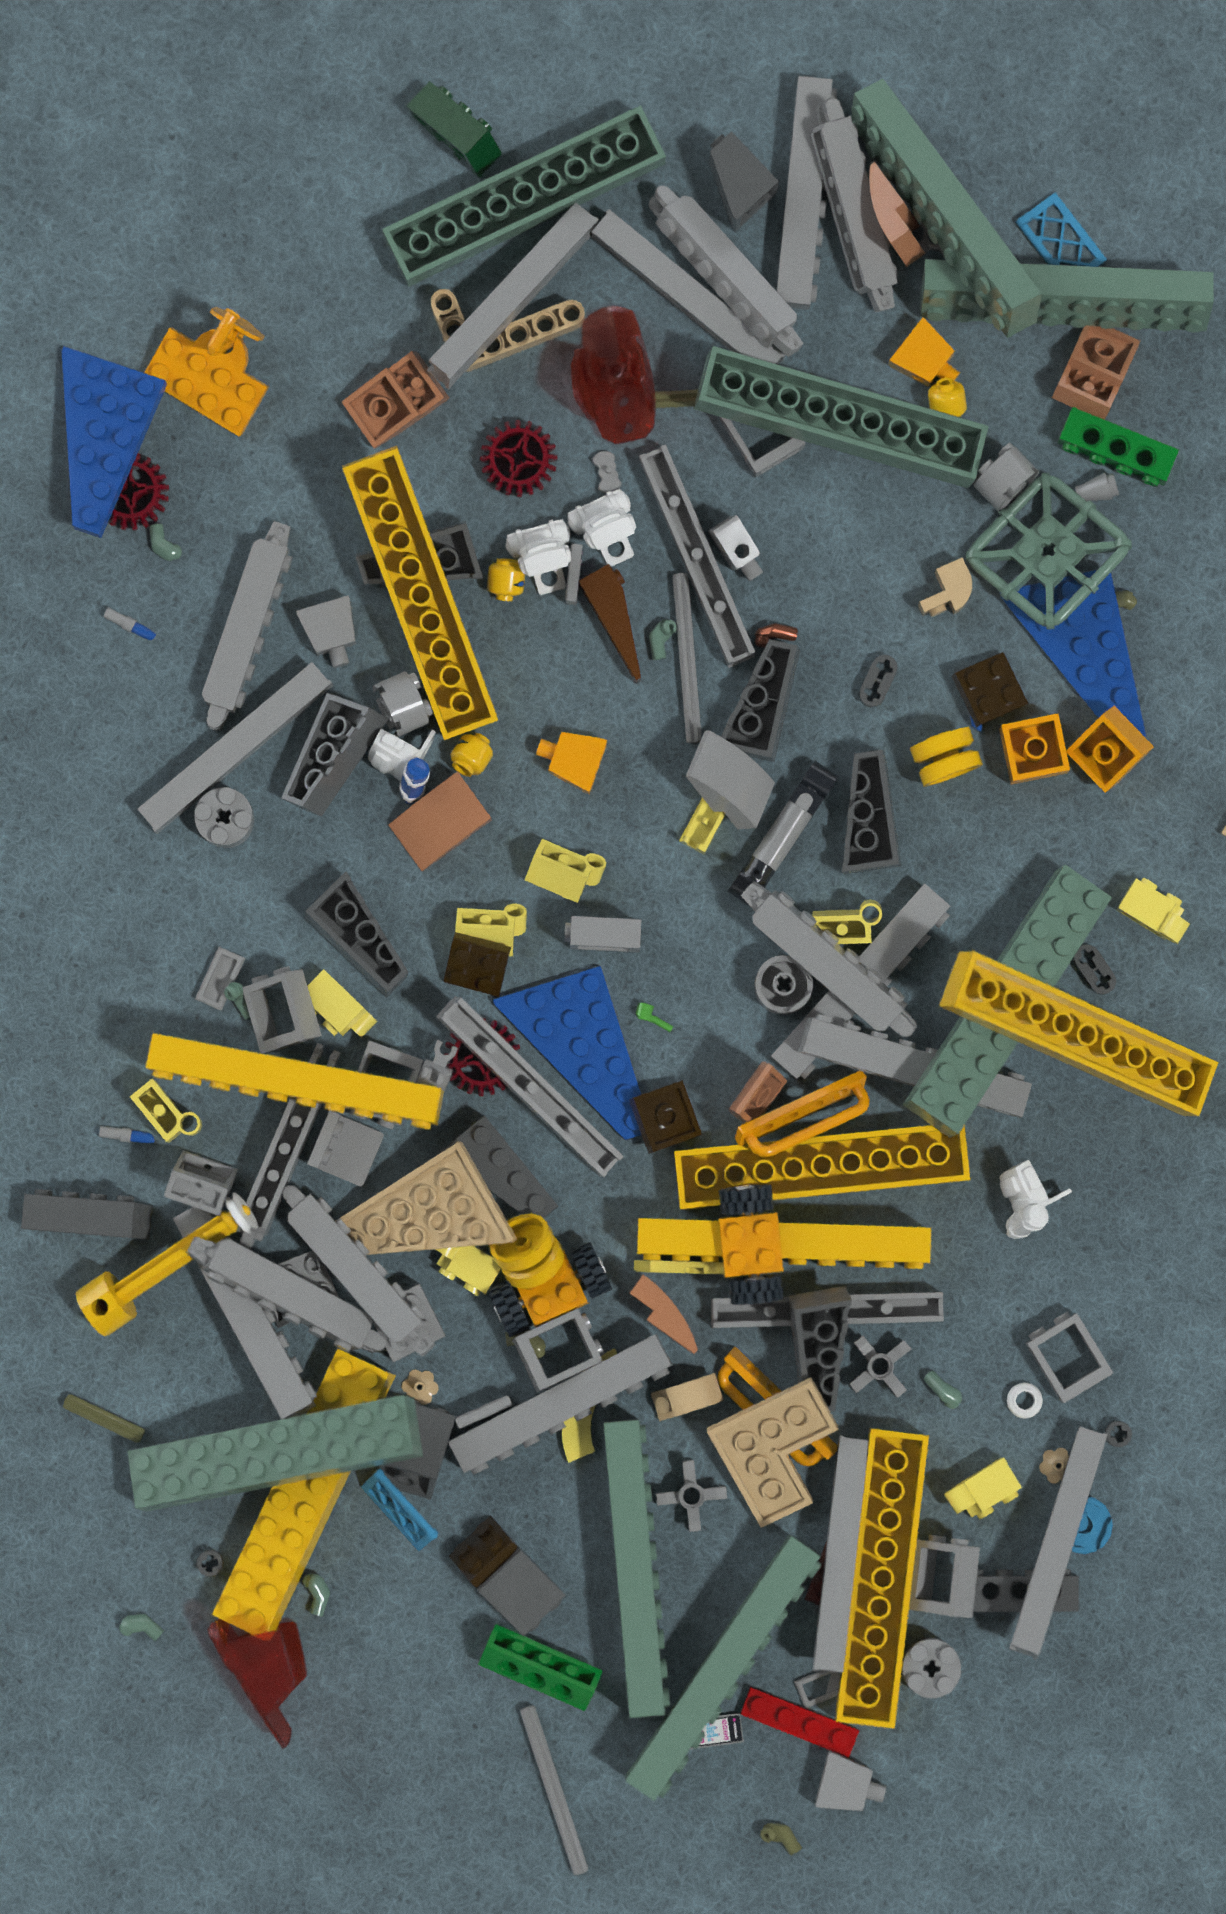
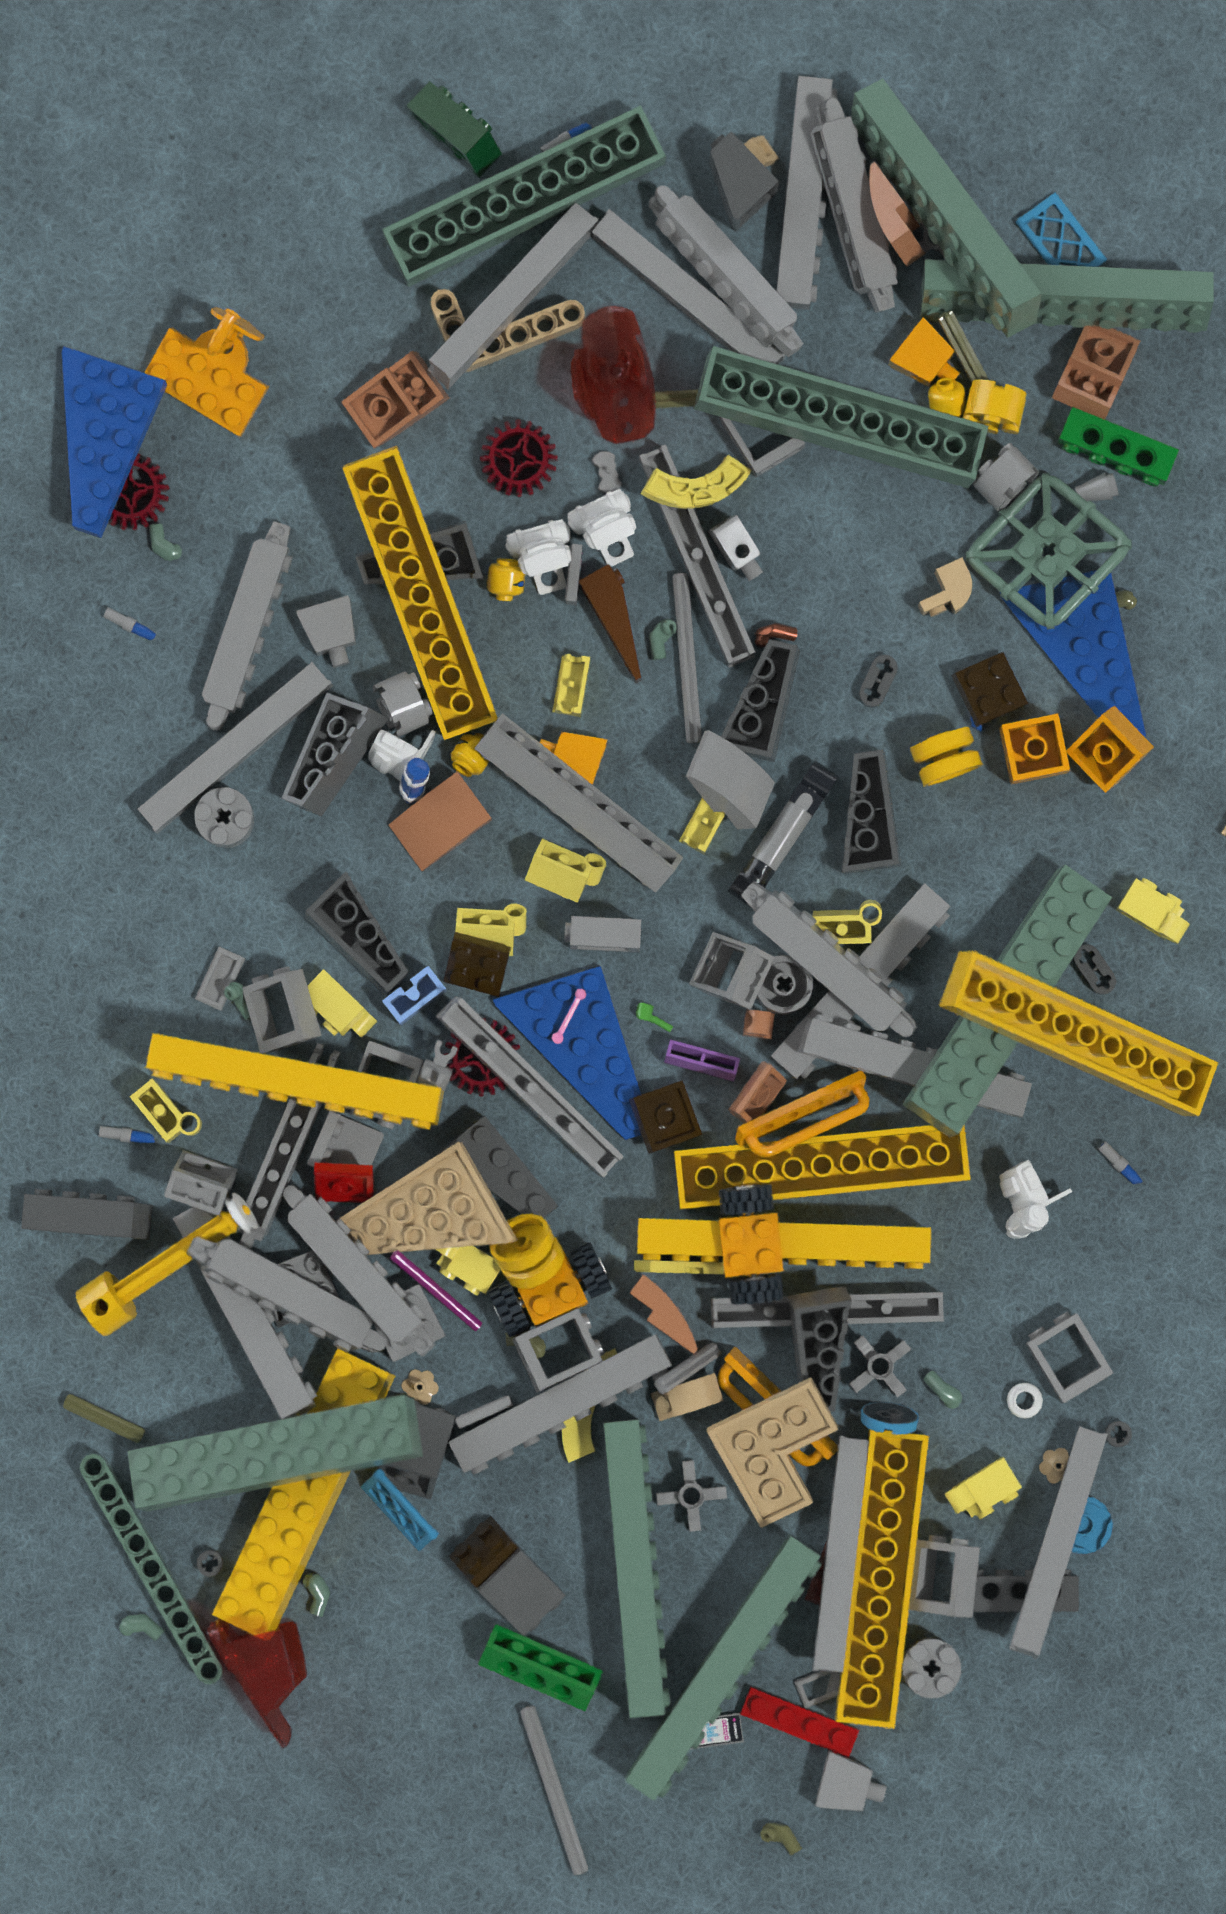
(152, 1583): none -> sand green beam
(343, 1182): none -> red tile
(407, 1004): none -> light blue brick
(437, 1291): none -> magenta bar
(557, 1037): none -> bright pink hinge
(566, 136): none -> piece
(571, 685): none -> light yellow hinge
(578, 803): none -> light grey brick
(687, 1368): none -> light grey axle
(696, 492): none -> light yellow tile
(700, 1066): none -> medium lavender piece
(748, 975): none -> light grey window
(758, 1024): none -> nougat leg
(762, 150): none -> tan plate
(892, 1416): none -> tile
(961, 346): none -> olive axle
(995, 406): none -> yellow brick
(1119, 1163): none -> light grey piece

